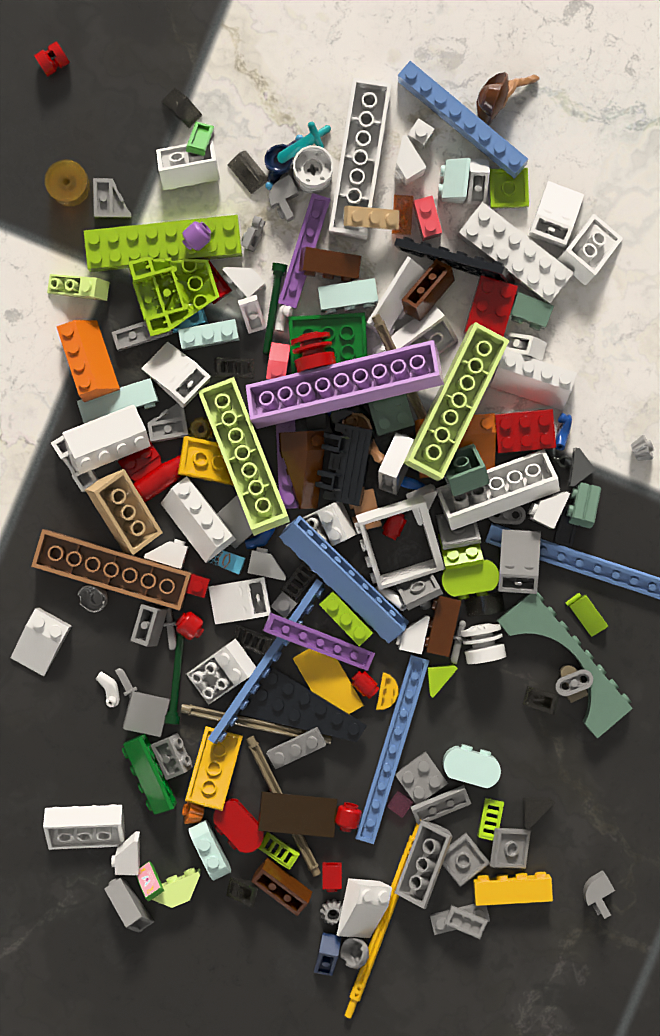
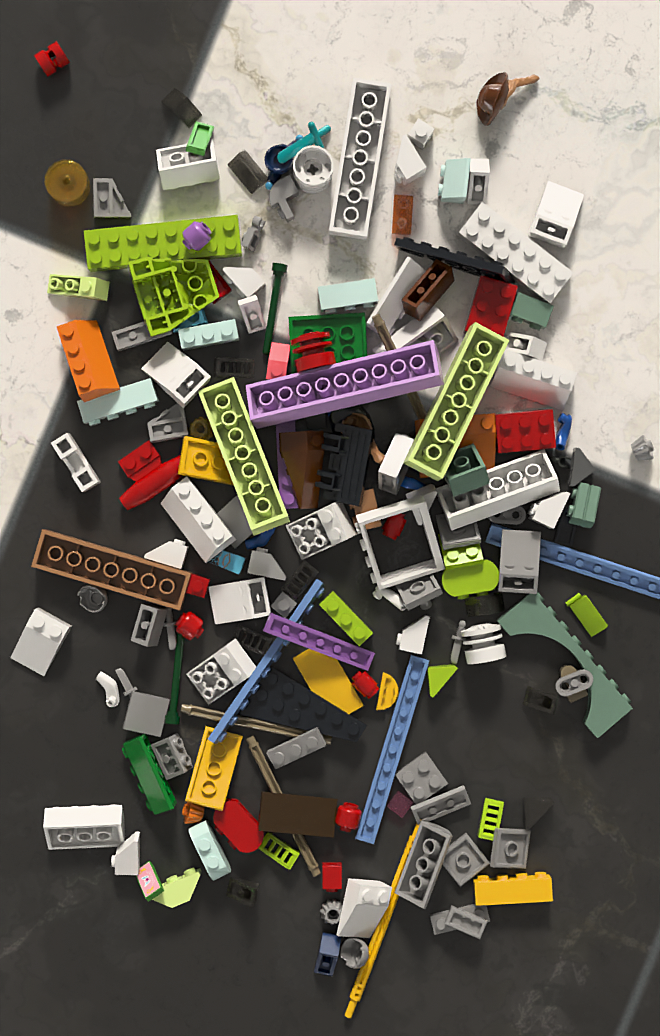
(106, 439): white slope -> none
(124, 511): tan slope -> none
(128, 905): light grey slope -> none
(282, 886): reddish brown brick -> none
(284, 311): white arm -> none
(308, 237): medium lavender plate -> none
(329, 264): reddish brown brick -> none
(344, 579): medium blue brick -> none
(371, 218): tan plate -> none
(391, 414): sand green brick -> none
(427, 218): coral brick -> none
(442, 625): reddish brown brick -> none
(462, 119): medium blue brick -> none
(471, 766): light aqua brick -> none
(507, 191): lime plate -> none
(590, 249): white slope -> none
(595, 889): light grey brick -> none

